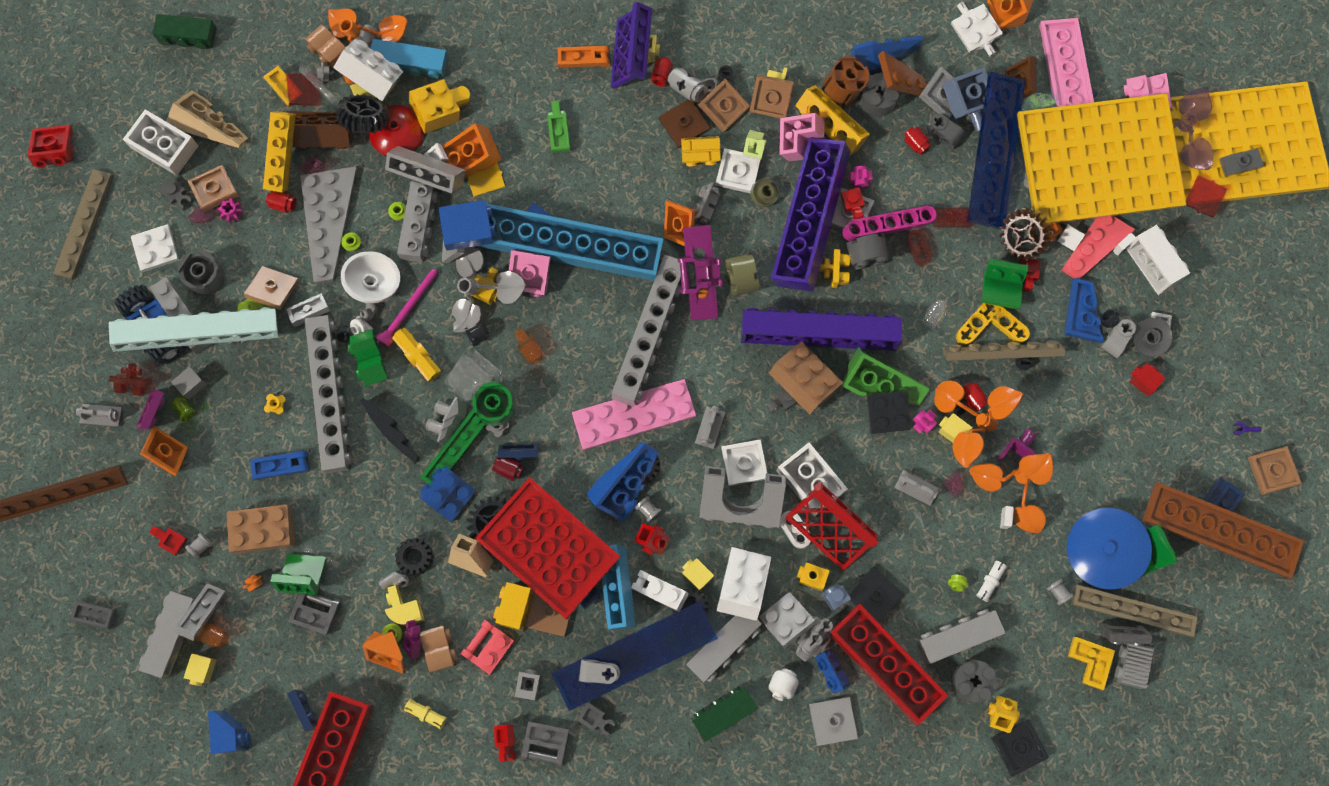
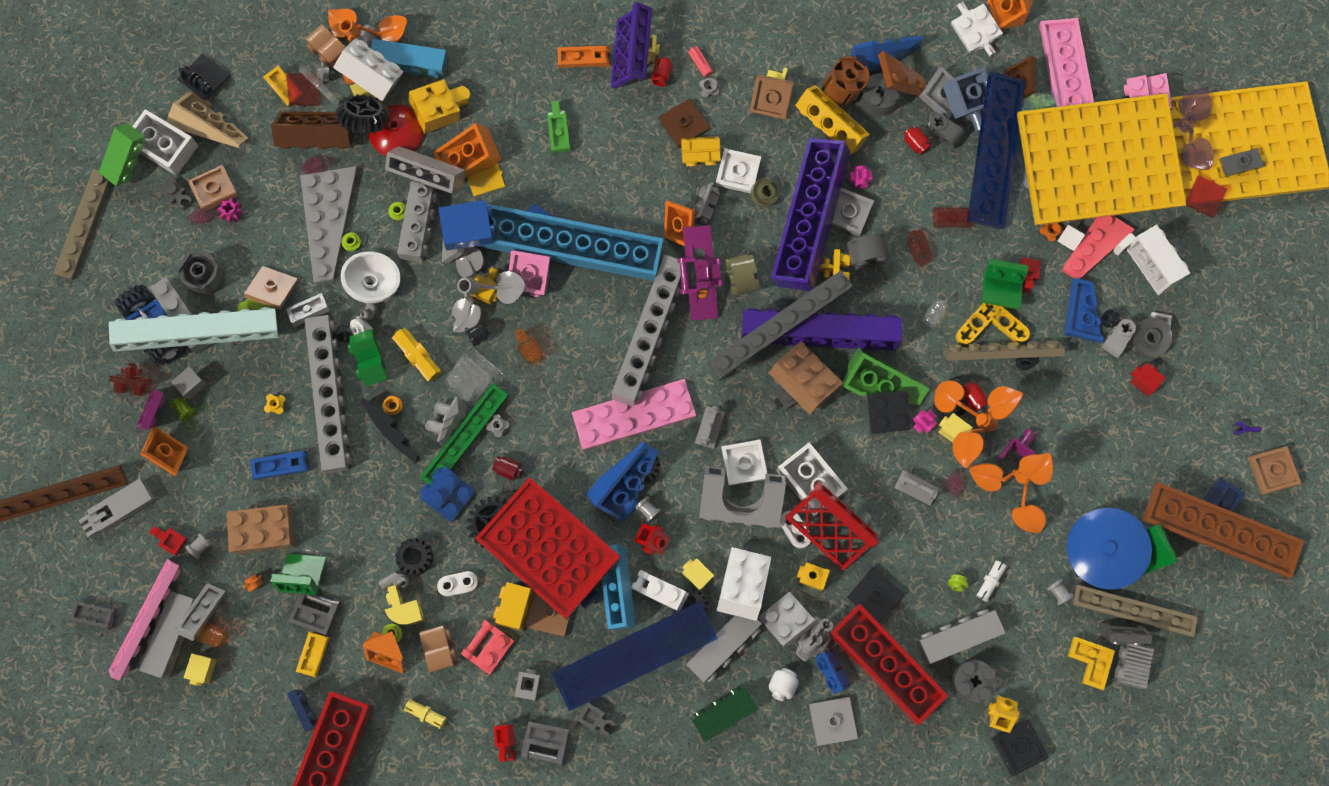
(50, 146): red plate -> none
(99, 415): light grey hinge -> none
(121, 504): none -> light grey hinge
(122, 154): none -> bright green brick
(140, 626): none -> bright pink plate
(154, 248): white plate -> none
(184, 31): dark green brick -> none
(202, 76): none -> black hinge
(226, 733): blue slope -> none
(279, 151): yellow brick -> none
(281, 201): red brick -> none
(312, 654): none -> yellow plate
(386, 337): dark pink piece -> none
(392, 399): none -> light orange plate
(412, 641): magenta plate -> none
(437, 152): white tile -> none
(457, 584): none -> white plate
(470, 556): tan slope -> none
(484, 399): green brick -> none
(518, 451): dark blue plate -> none
(594, 671): light grey piece -> none
(687, 85): light grey piece -> none
(700, 62): none -> coral piece
(724, 105): medium nougat plate -> none
(725, 69): black hinge -> none
(754, 144): yellowish green brick -> none
(784, 321): none -> dark grey arch
(796, 132): bright pink brick -> none
(835, 597): sand blue brick -> none
(853, 202): red plate -> none
(897, 220): dark pink beam -> none
(1007, 517): white tile -> none
(1016, 247): reddish brown gear -> none

